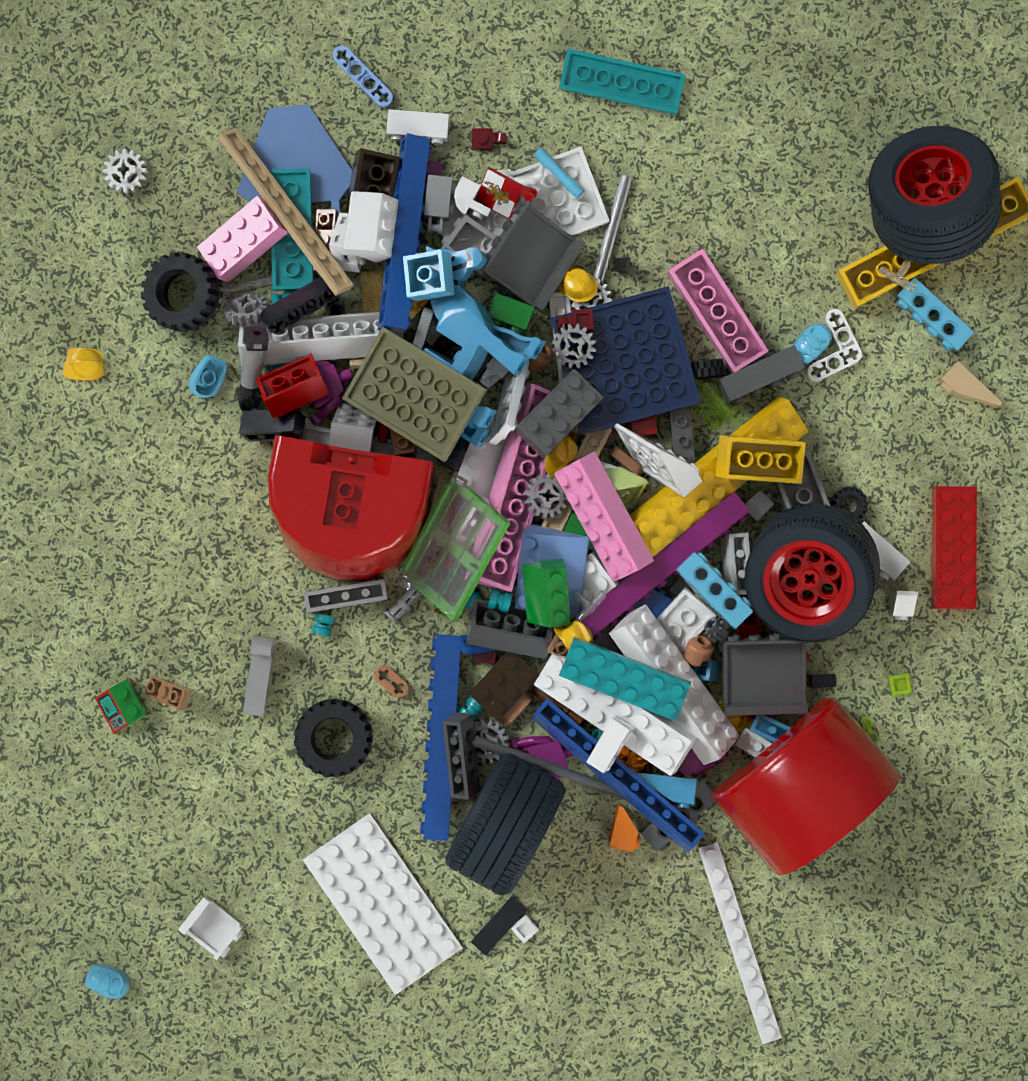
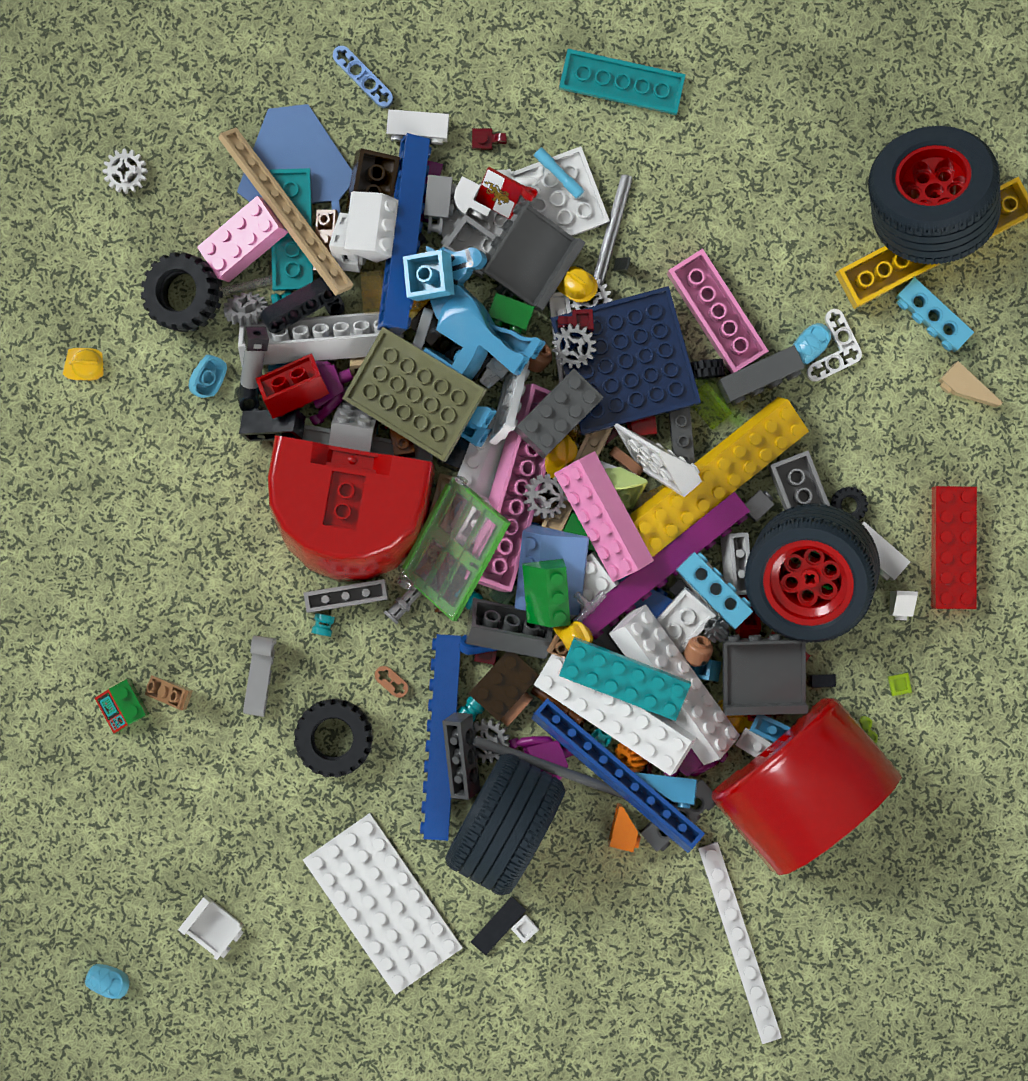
(382, 432): red tile -> none
(499, 600): teal wheel -> none
(610, 744): white piece -> none
(760, 459): yellow brick -> none
(897, 278): clear piece -> none

